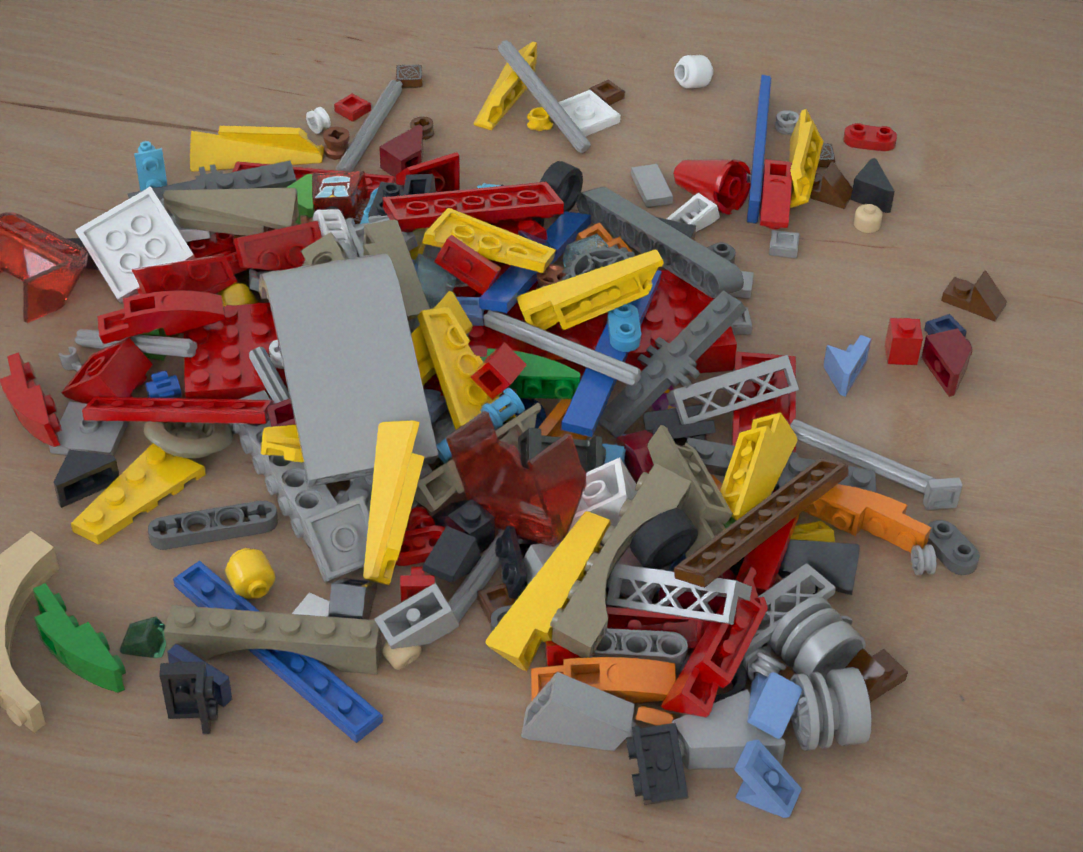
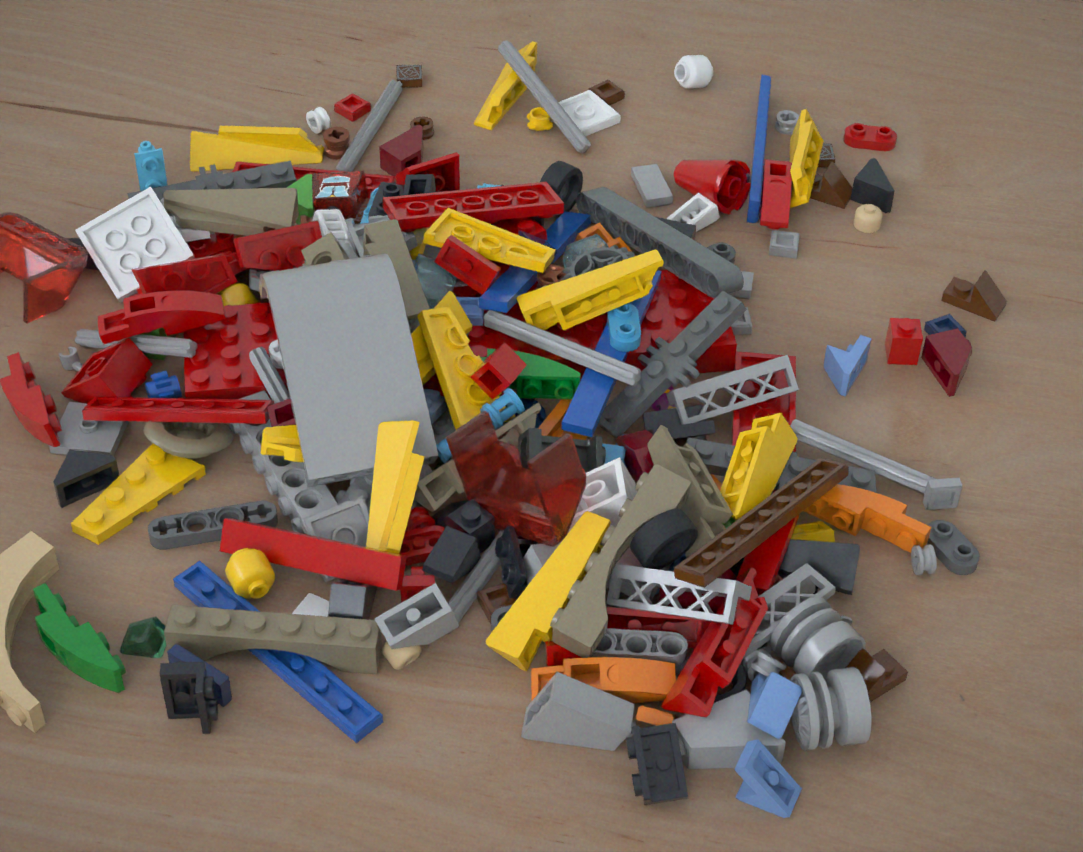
(316, 554): none -> red tile

